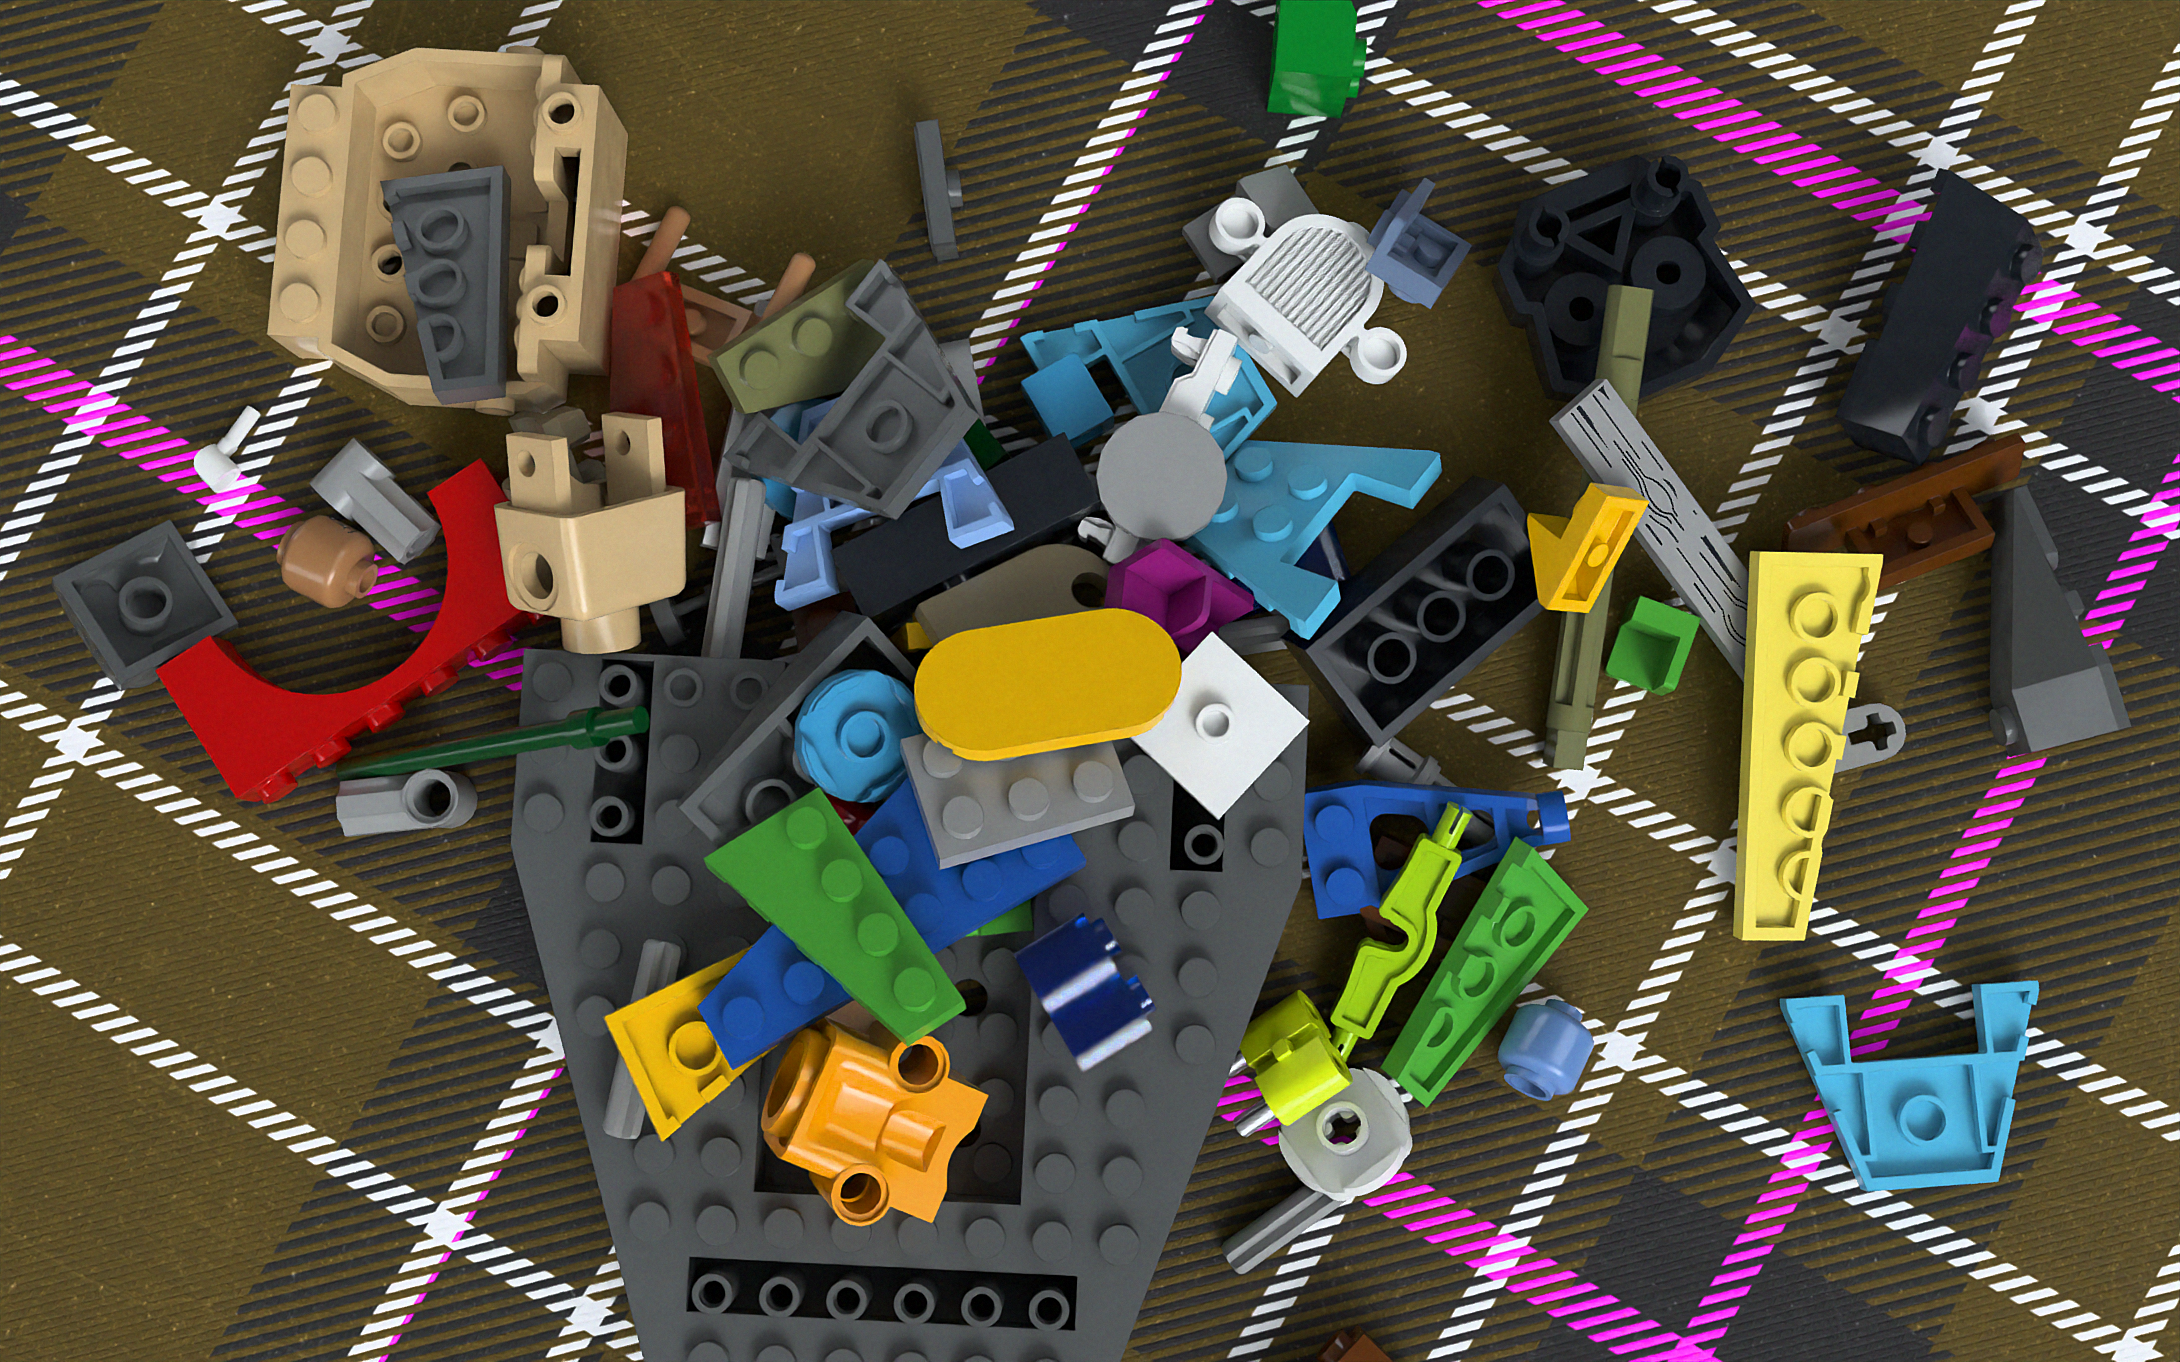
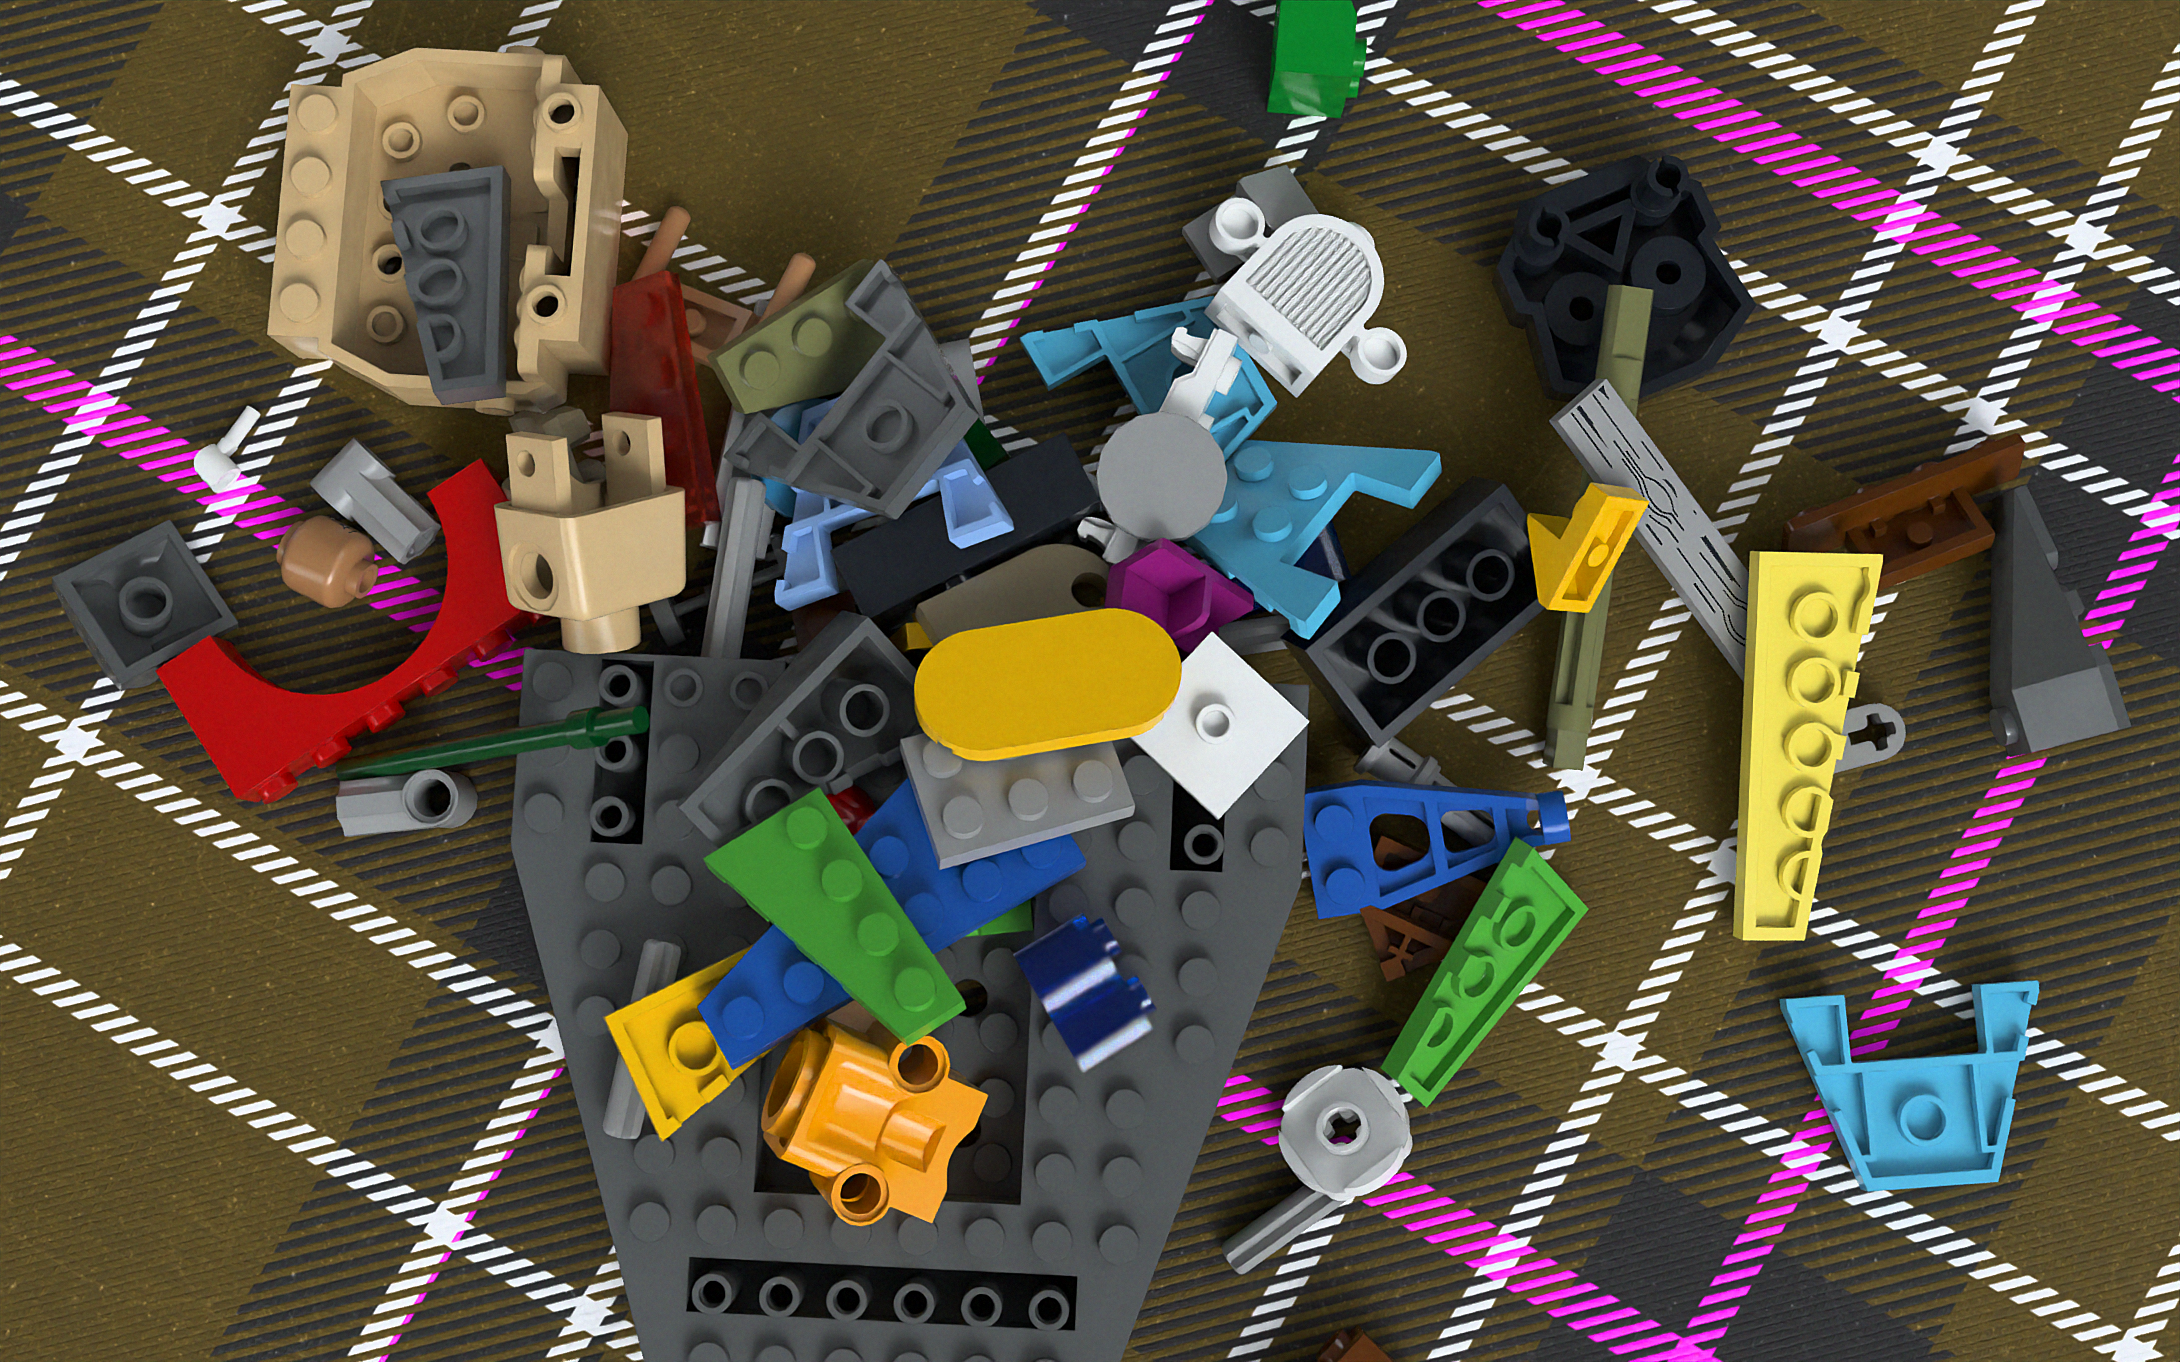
(853, 734): dark azure tile -> none
(940, 189): dark grey plate -> none
(1068, 401): dark azure panel -> none
(1292, 1062): neon yellow piece -> none
(1412, 906): lime piece -> none
(1414, 251): sand blue bracket -> none
(1545, 1049): medium blue head -> none
(1651, 645): bright green panel -> none
(1939, 321): black wedge -> none

